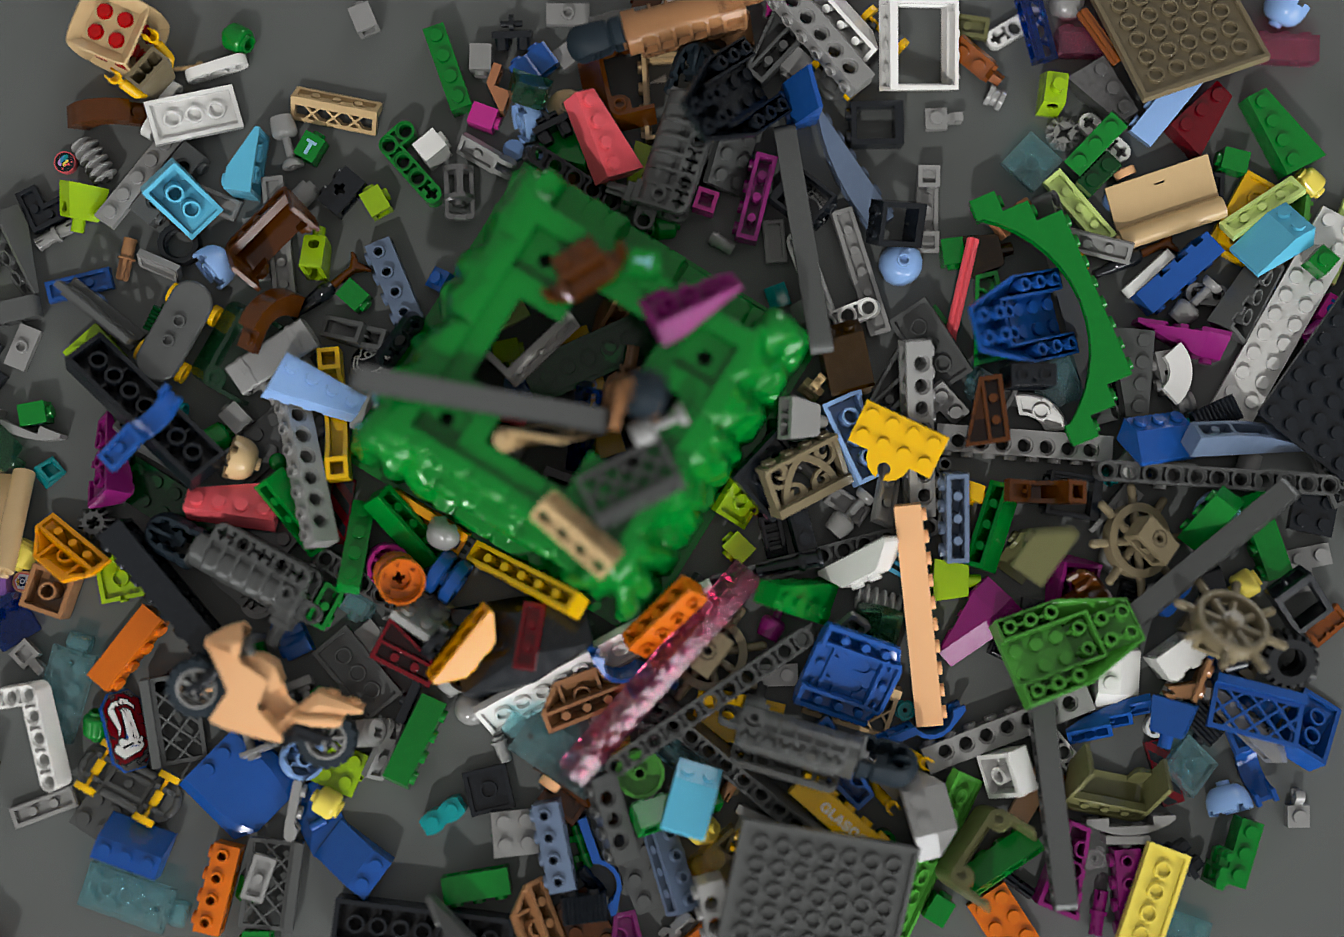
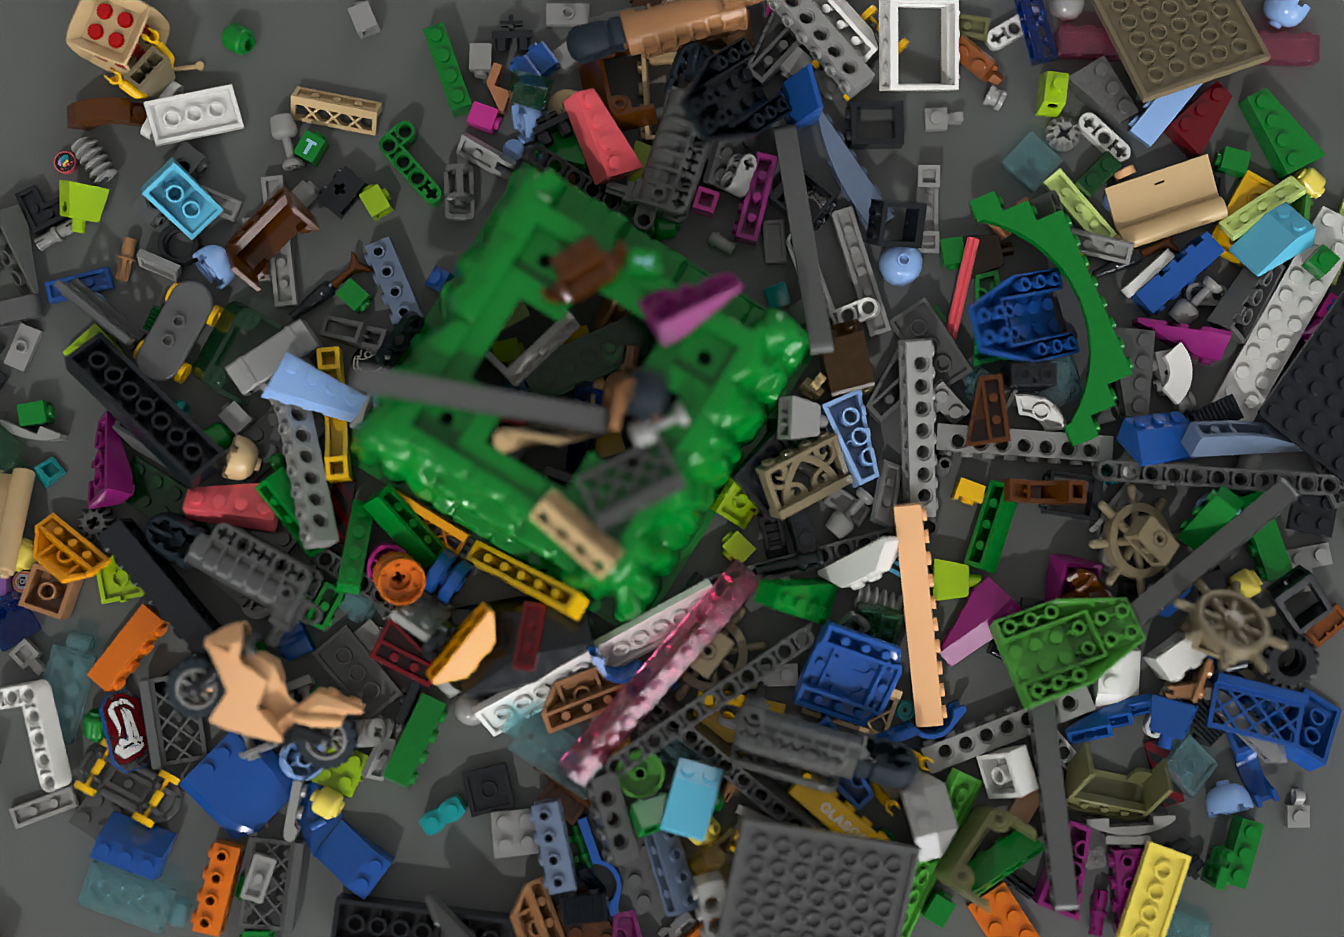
(128, 190): light grey plate -> none
(141, 429): blue piece -> none
(216, 68): white beam -> none
(247, 167): medium azure slope -> none
(263, 311): reddish brown arch -> none
(316, 256): lime torso -> none
(433, 148): white brick -> none
(441, 534): light grey hair -> none
(476, 885): green brick -> none
(500, 745): light grey pin -> none
(549, 784): light nougat tile -> none
(664, 616): orange brick -> none
(738, 176): none -> light grey piece
(771, 626): magenta piece -> none
(897, 442): yellow plate -> none
(954, 516): sand blue brick -> none
(1036, 552): olive windscreen -> none
(1096, 143): green brick -> none
(1098, 35): dark orange axle -> none

